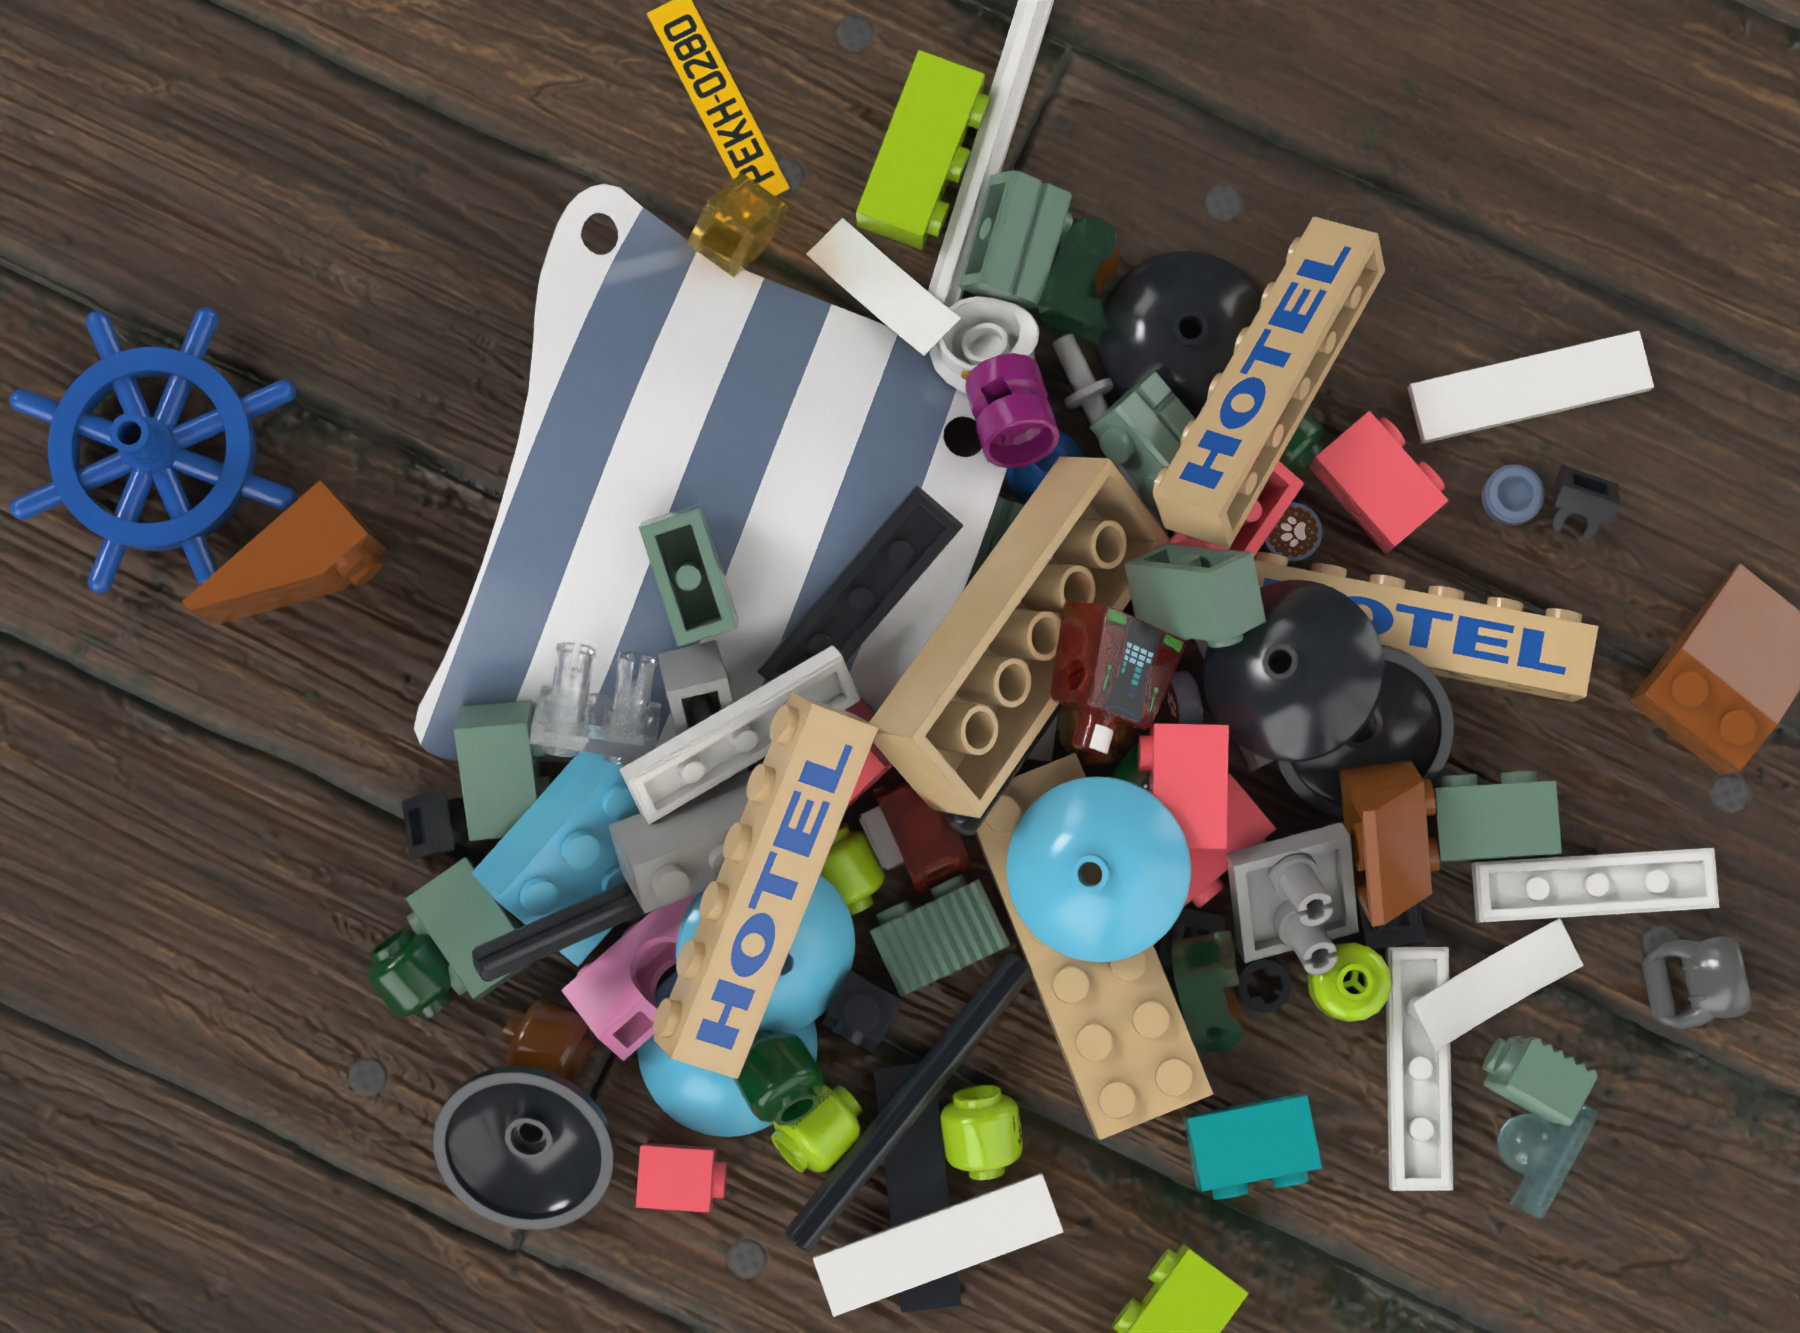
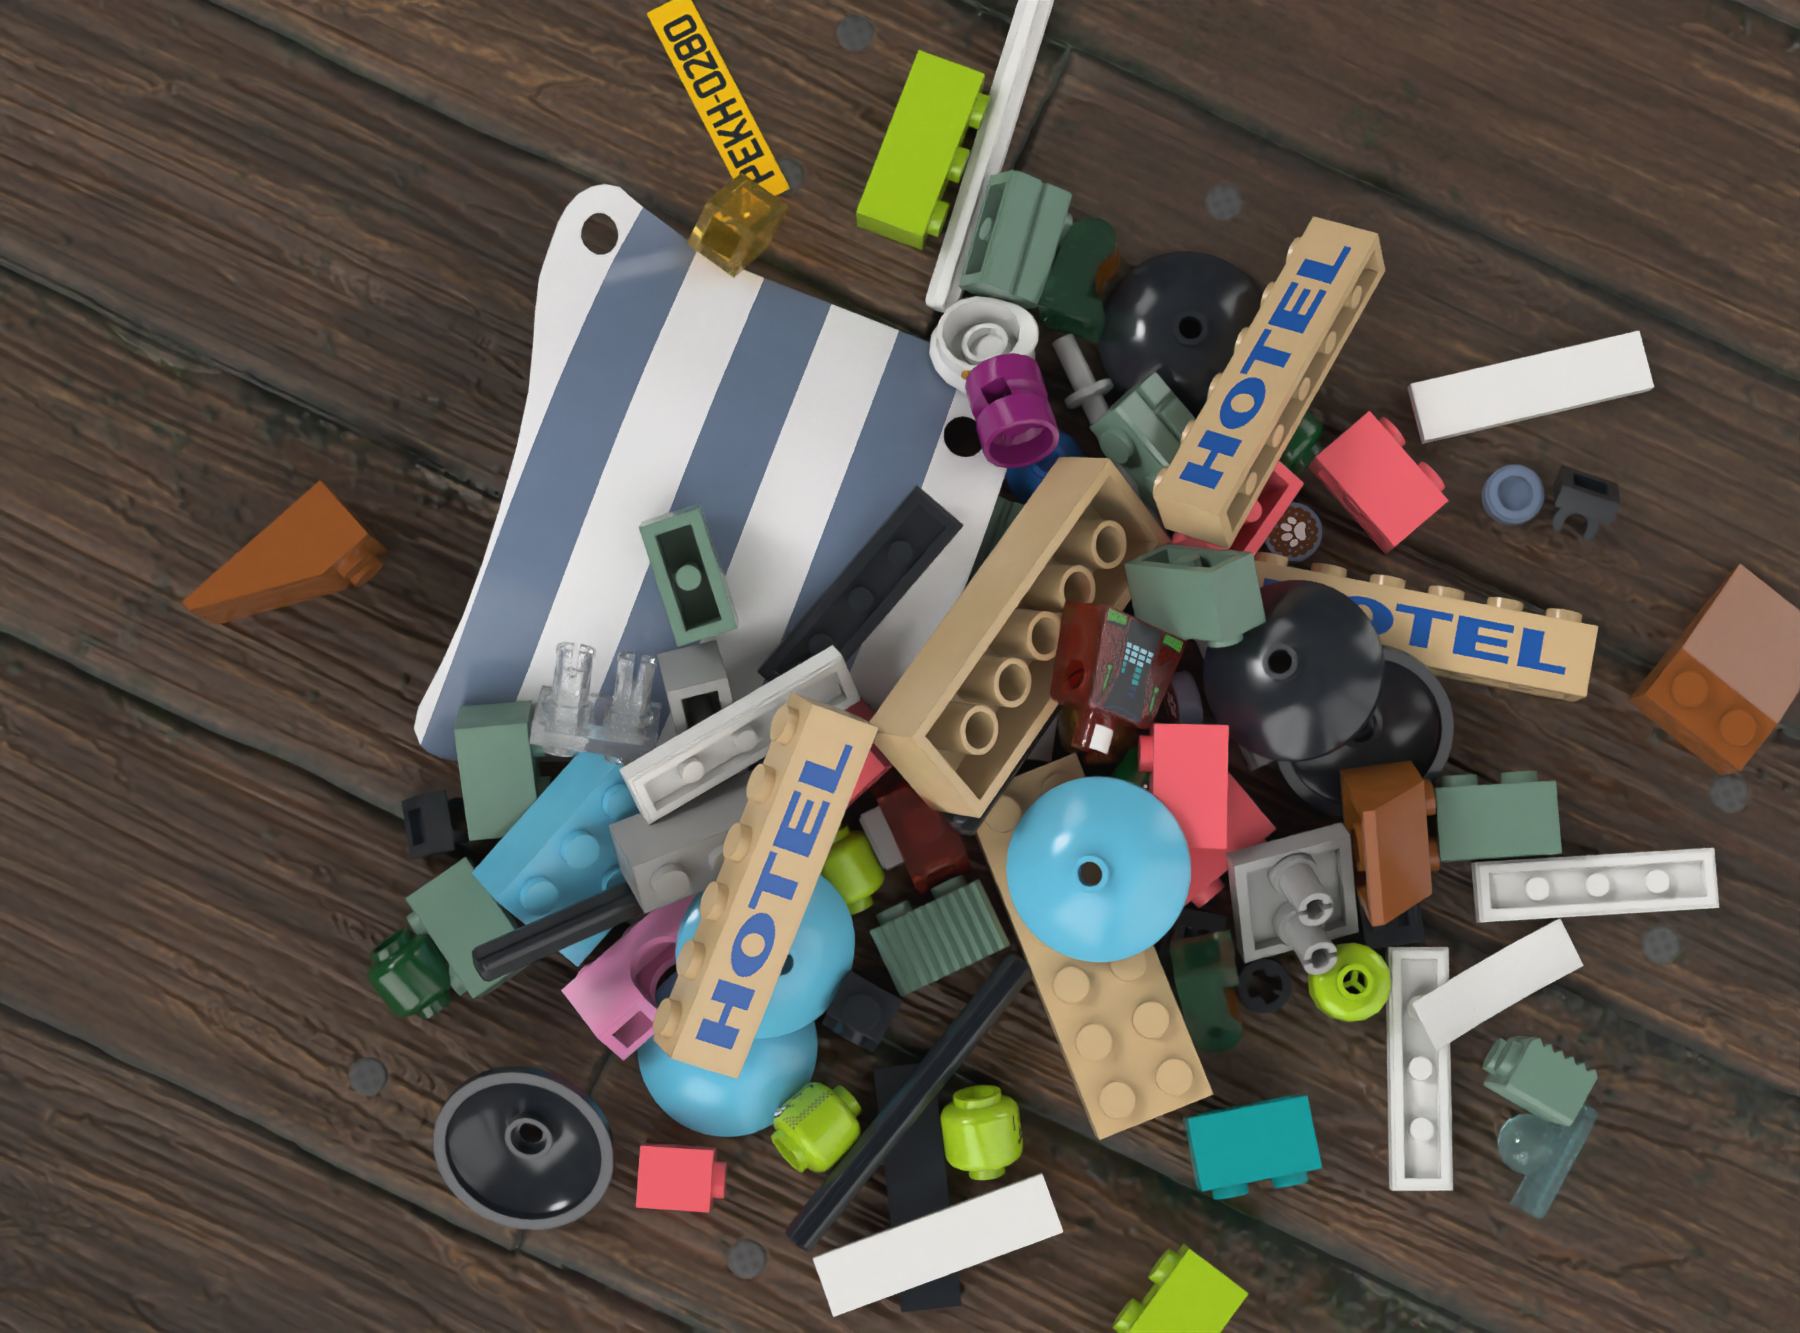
(151, 448): blue piece -> none
(548, 1039): reddish brown head -> none
(780, 1078): dark green head -> none
(883, 287): white sticker -> none
(1713, 979): dark grey piece -> none

